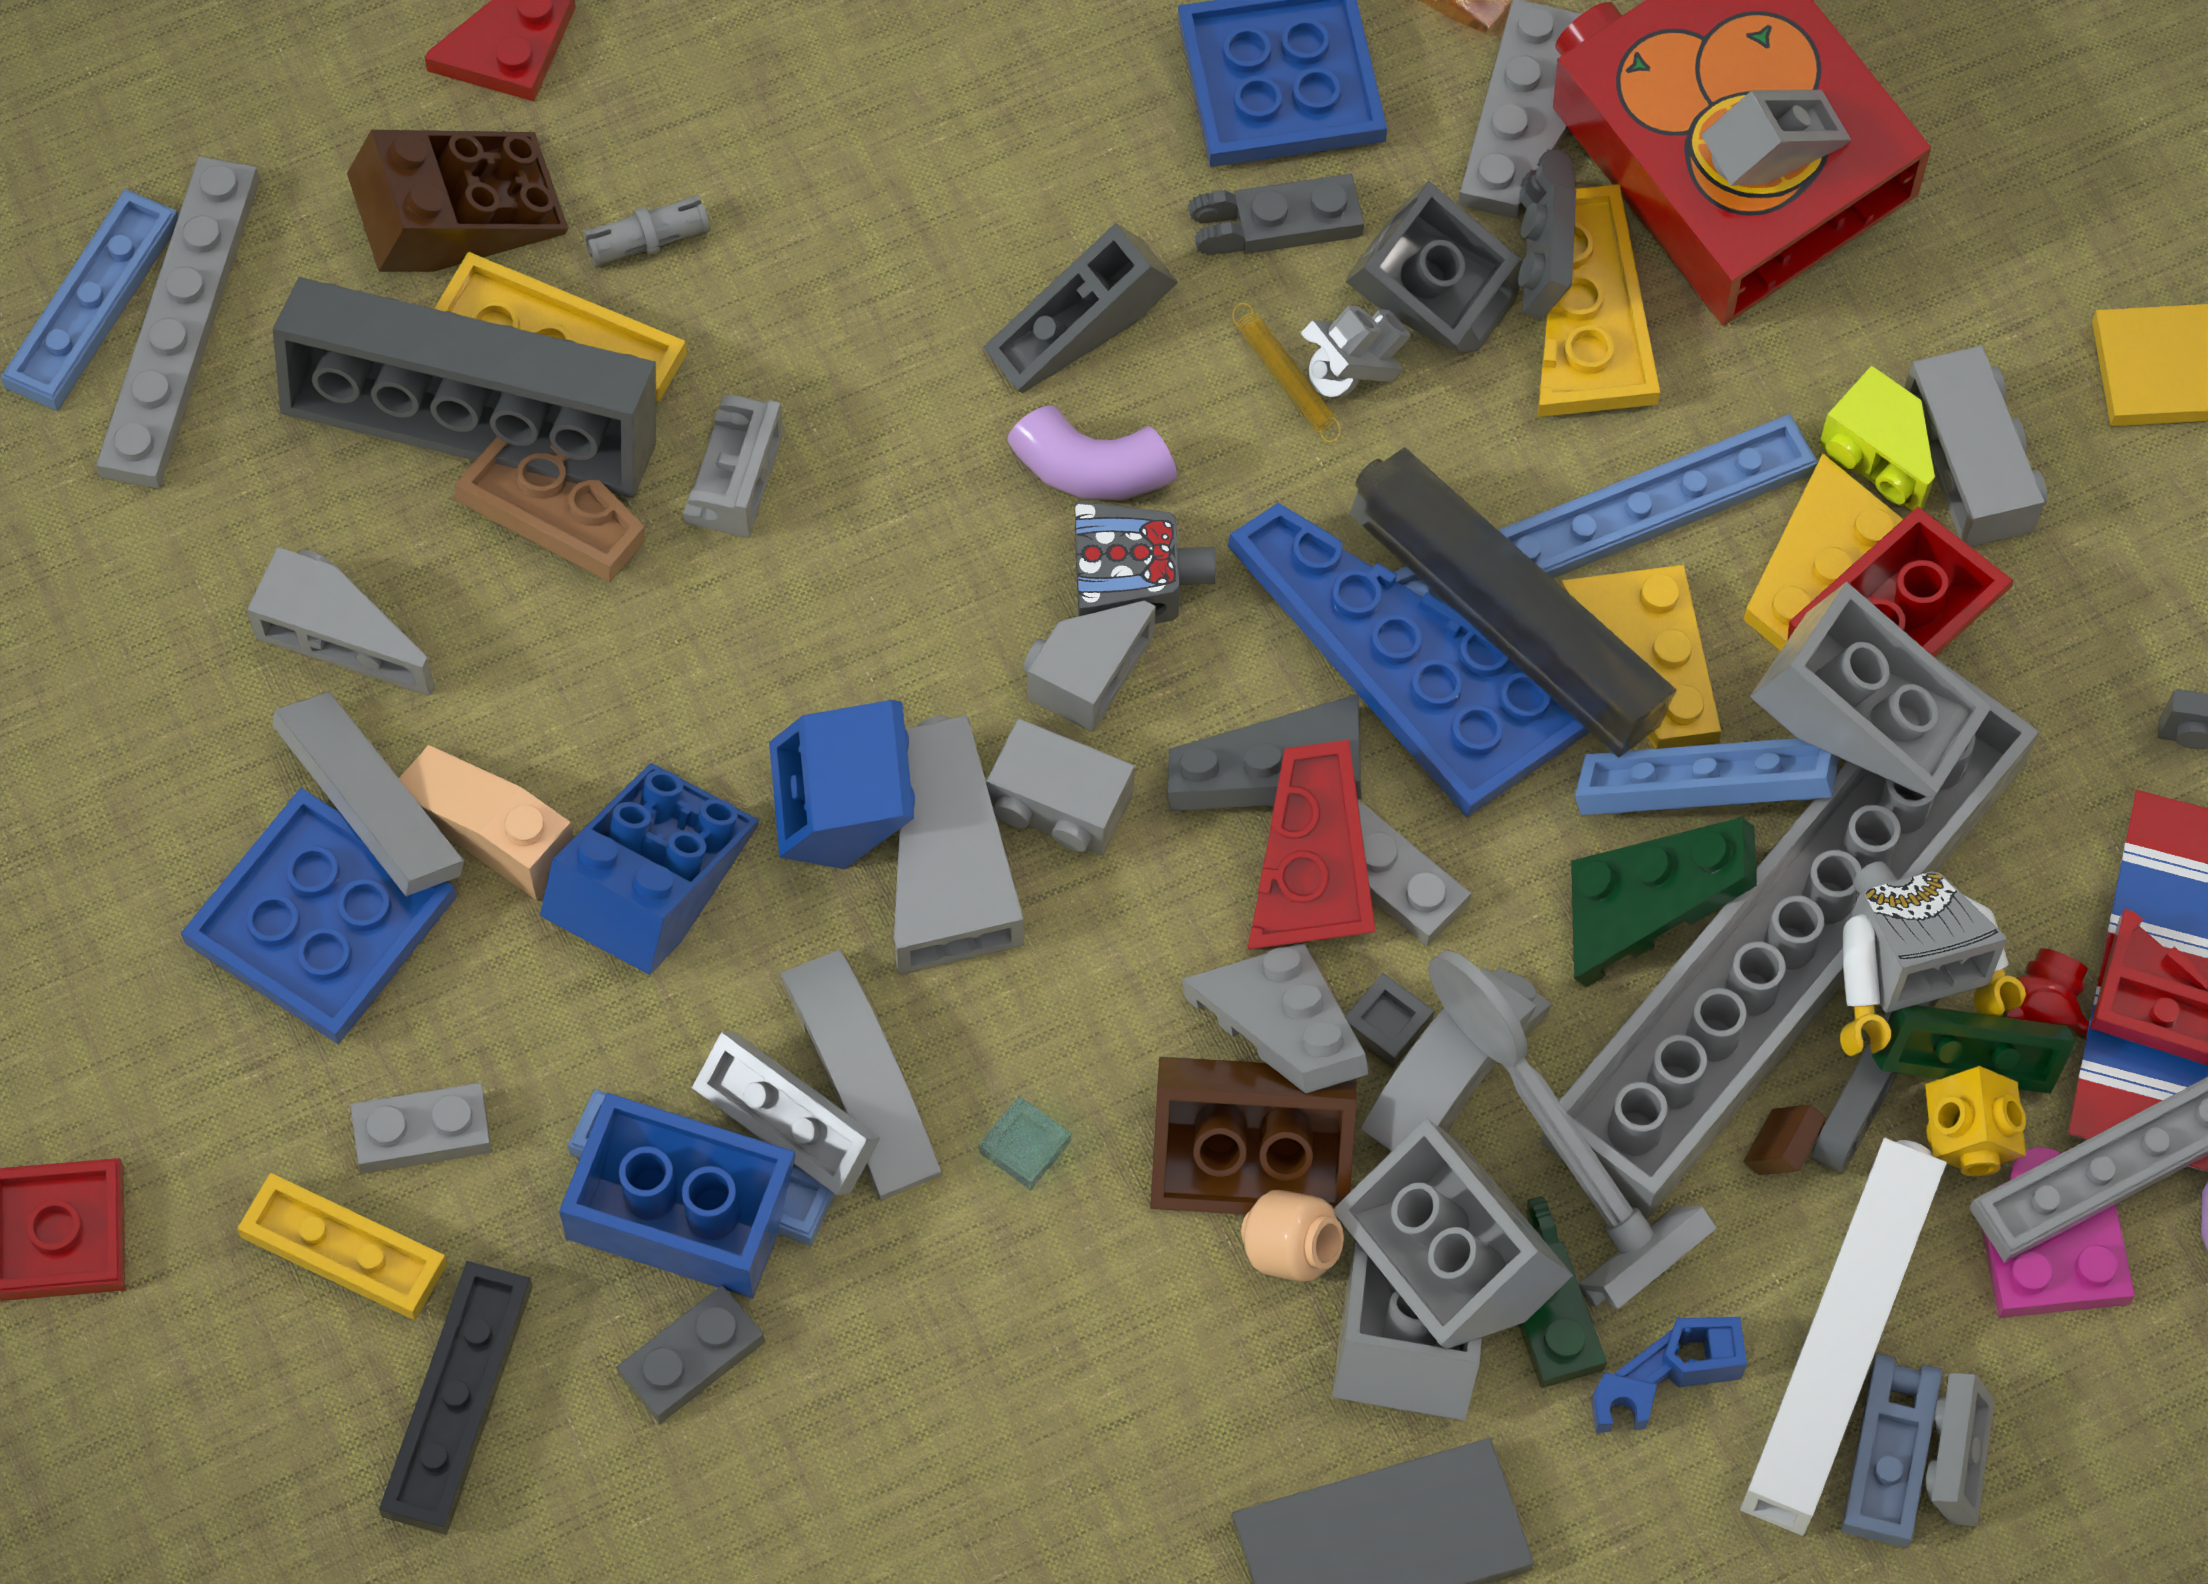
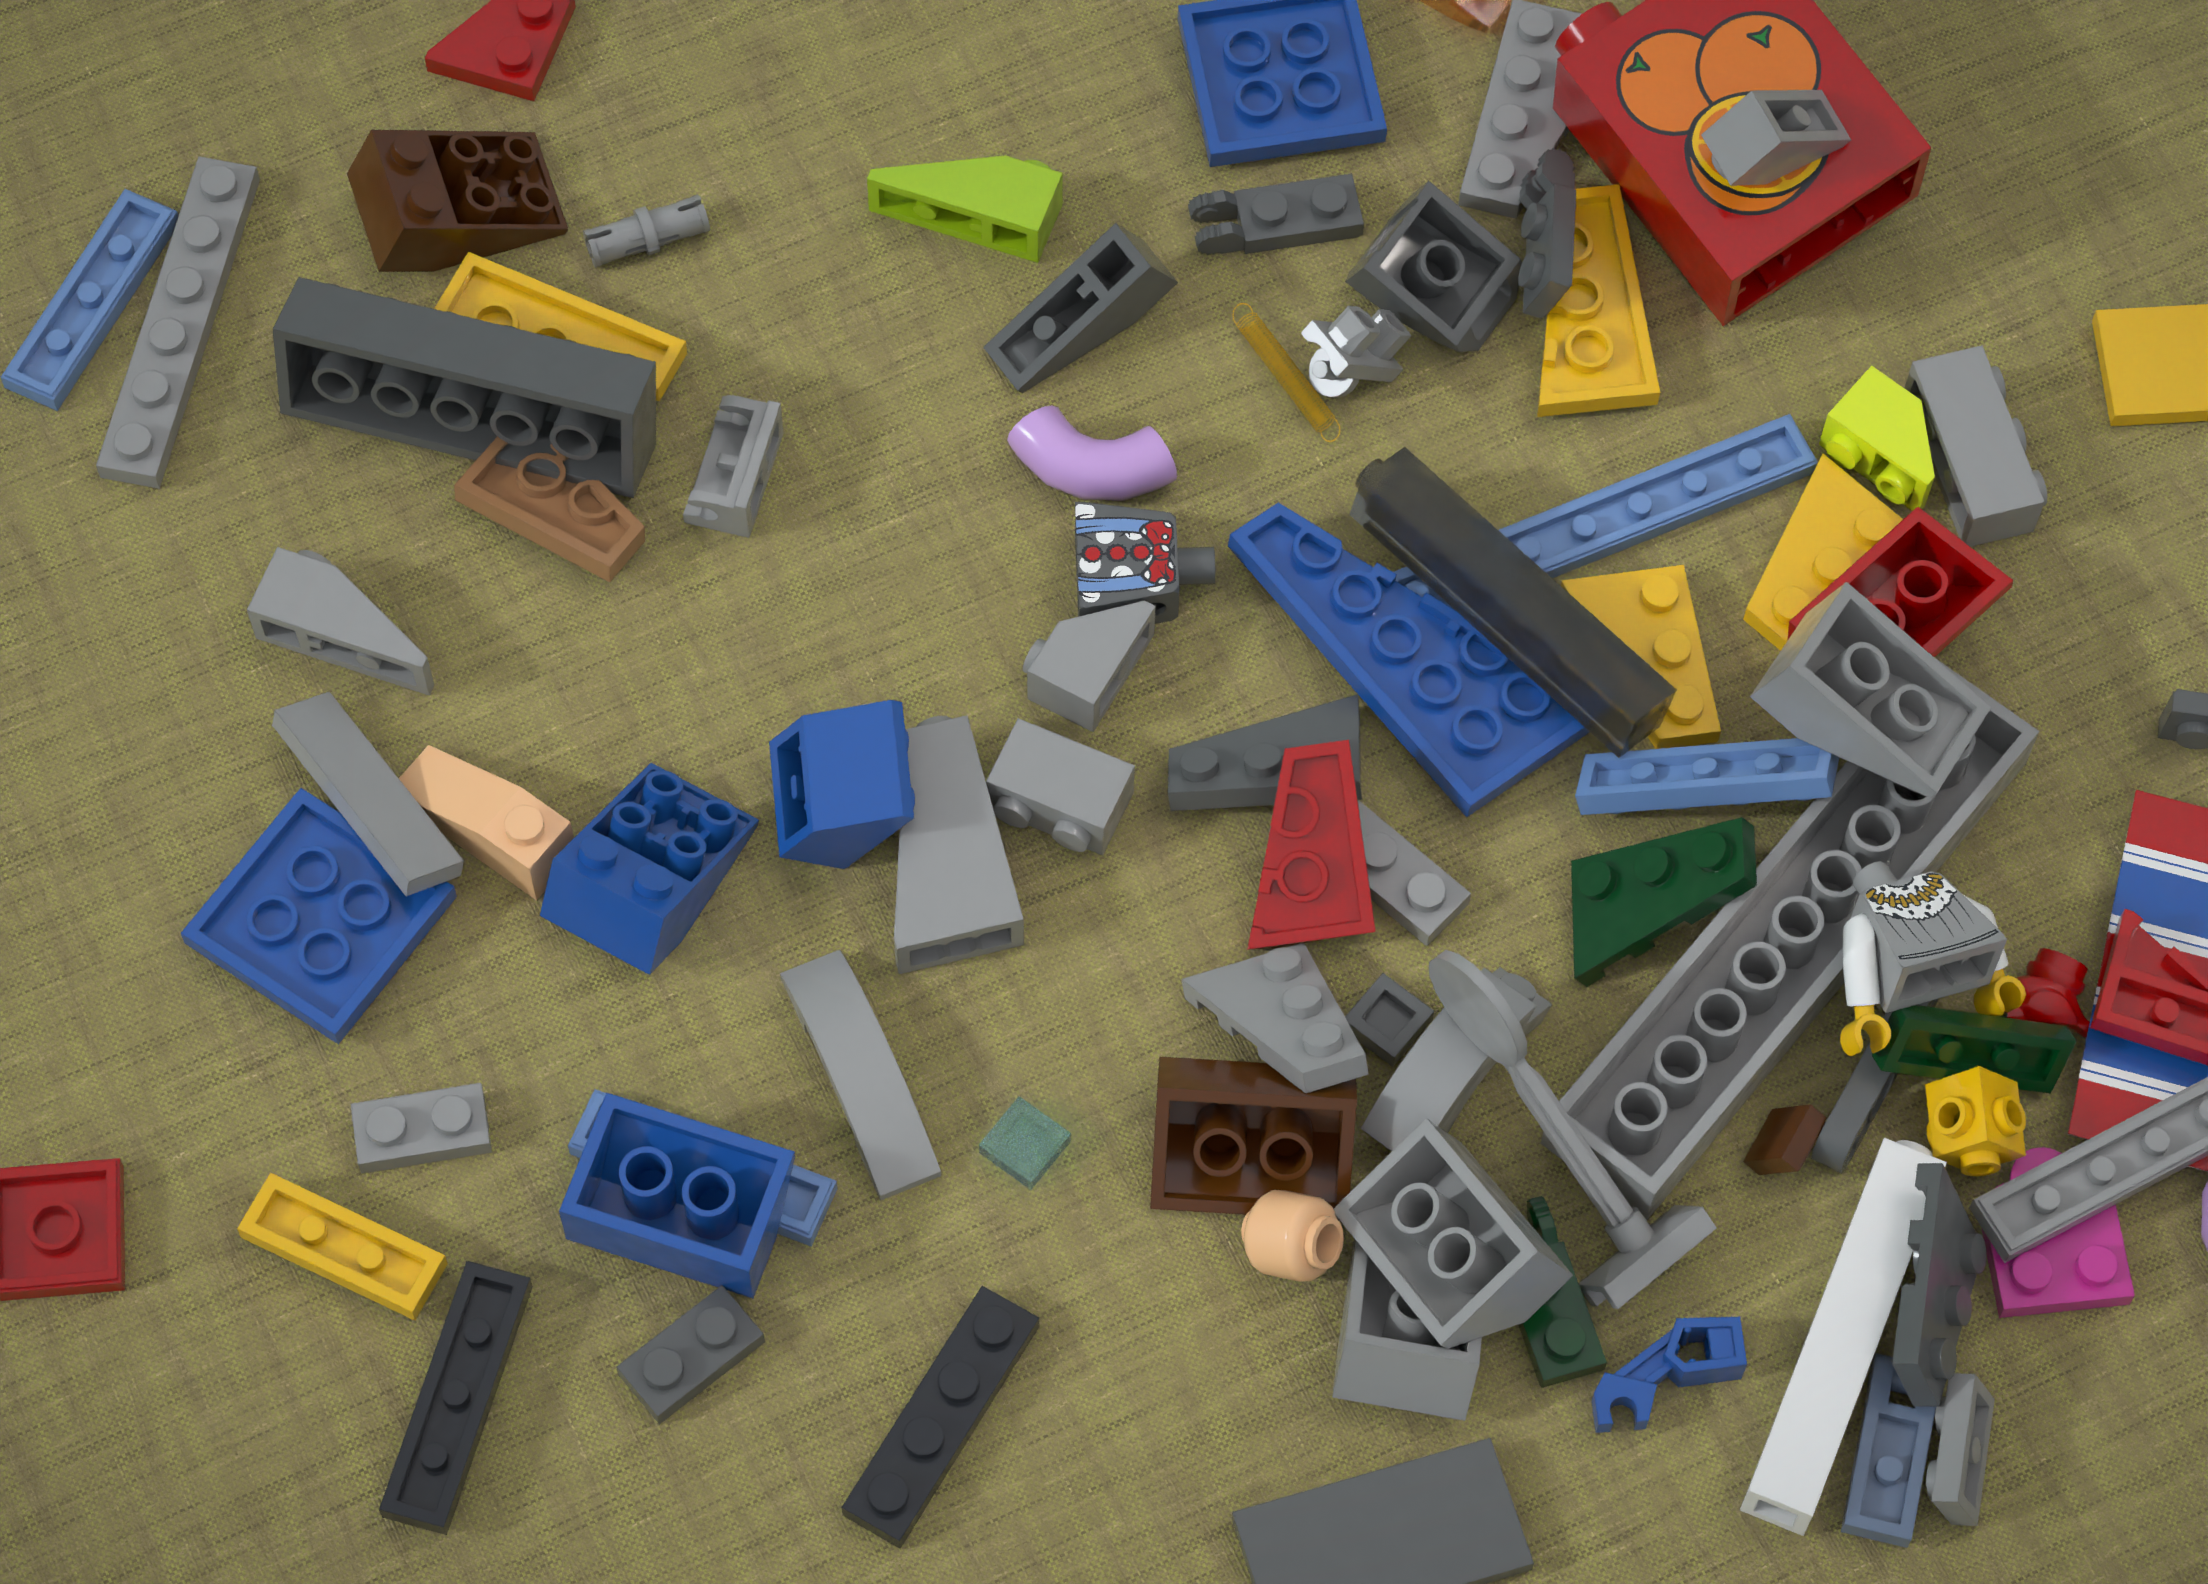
(786, 1112): light grey plate -> none
(940, 1417): none -> black plate
(977, 200): none -> lime slope
(1939, 1302): none -> dark grey wing

